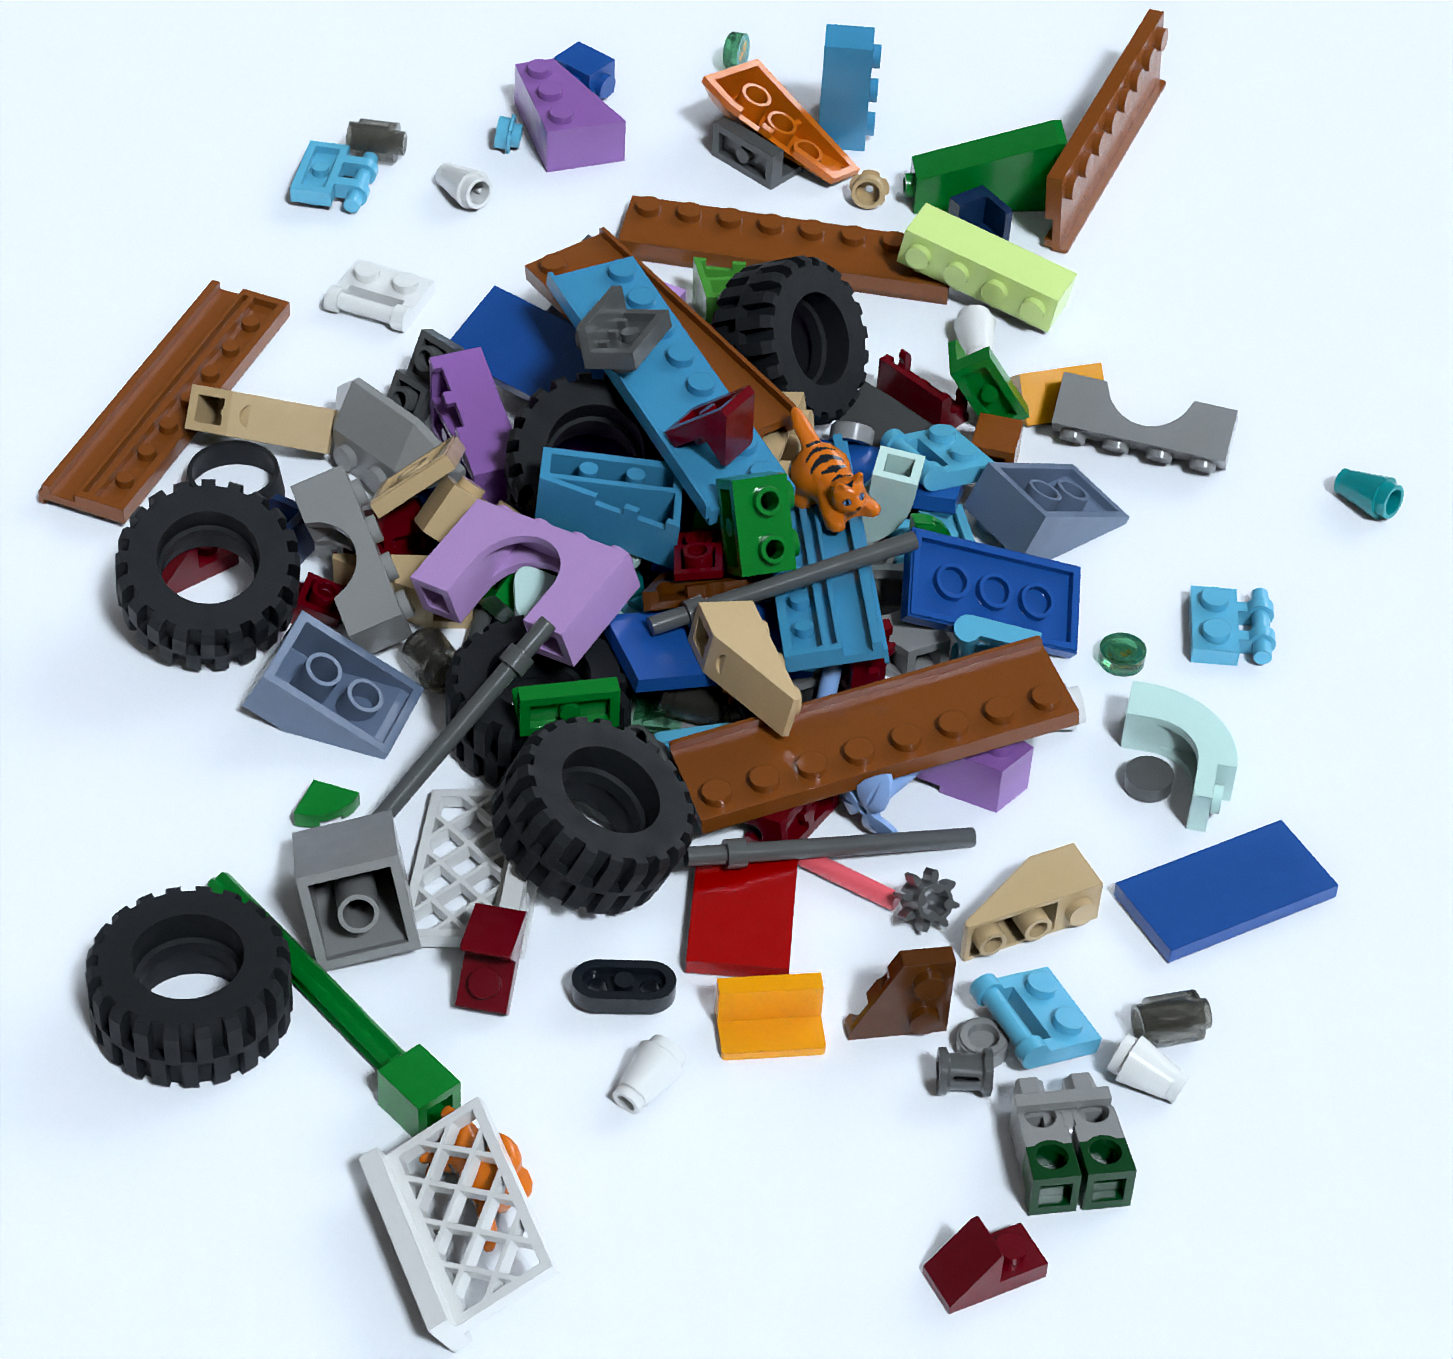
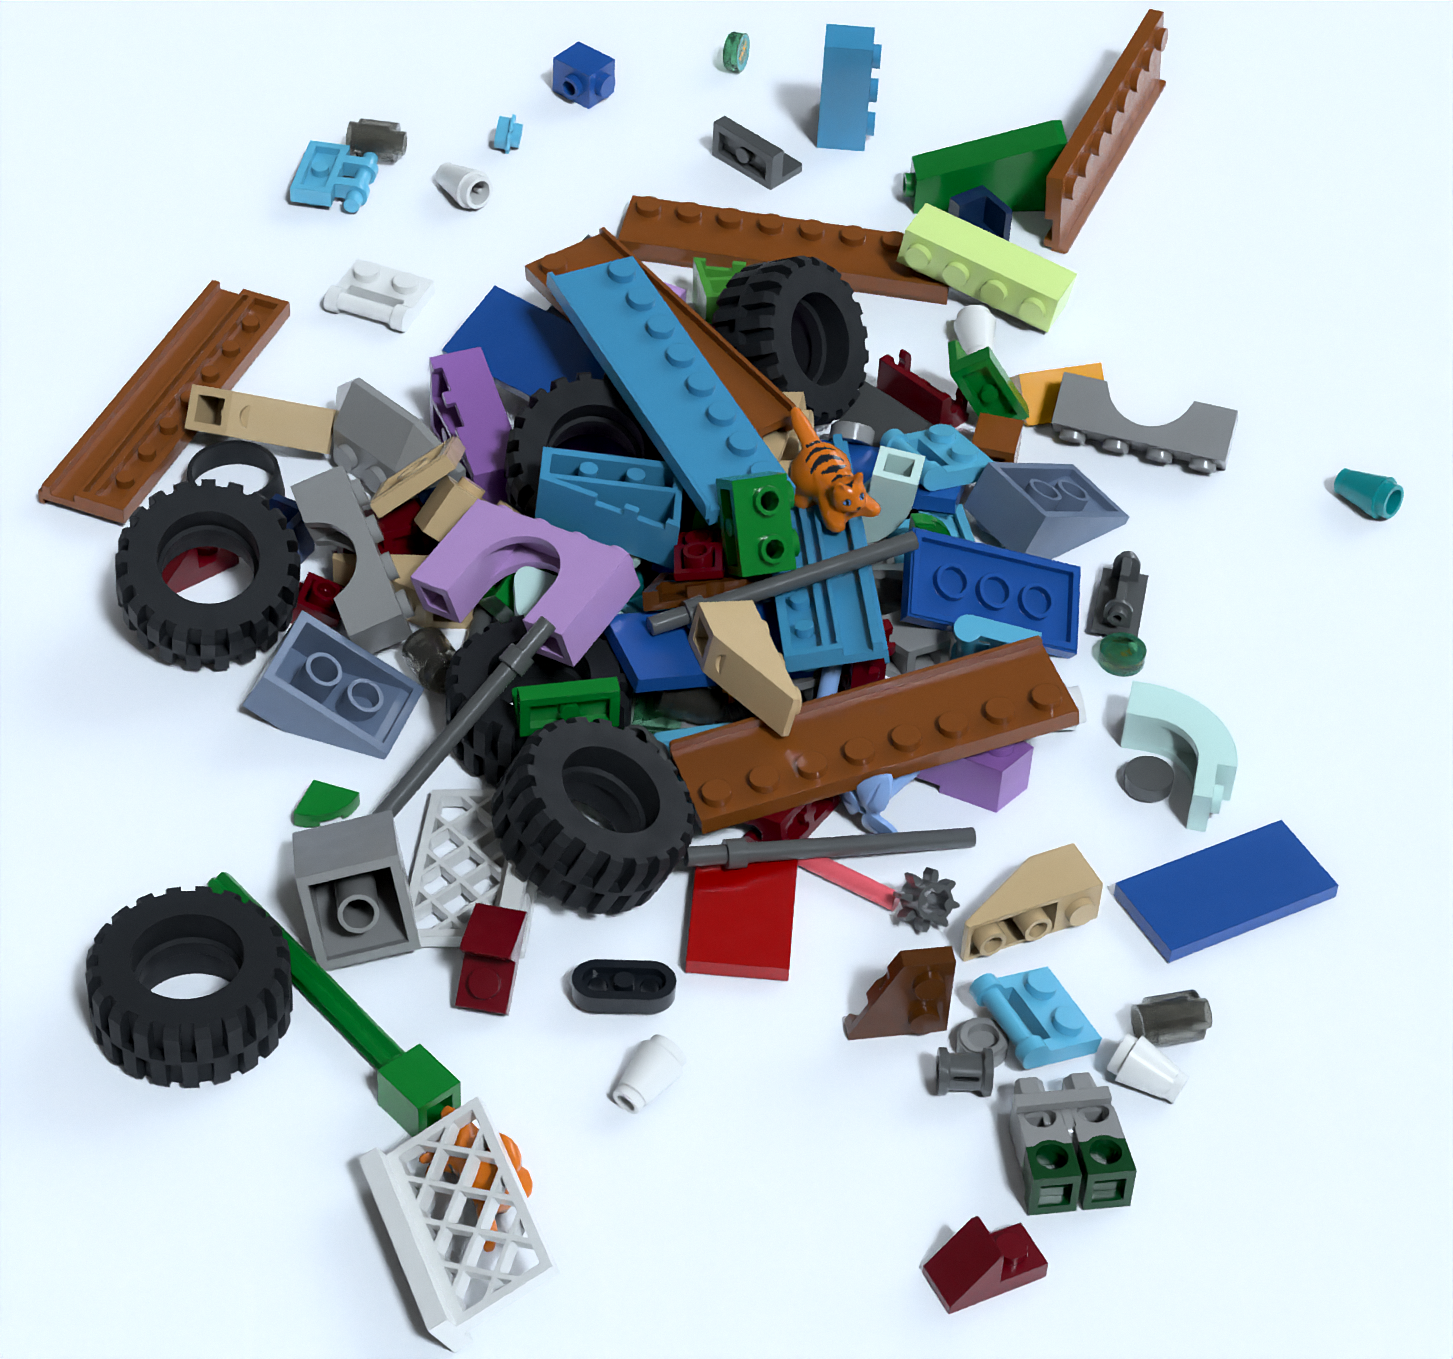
(412, 385): dark grey slope -> none
(566, 118): medium lavender wedge -> none
(619, 336): dark grey bracket -> none
(721, 422): dark red slope -> none
(764, 106): orange wedge -> none
(770, 1016): light orange panel -> none
(868, 199): tan plate -> none
(1120, 596): none -> dark grey hinge
(1216, 622): medium azure plate -> none

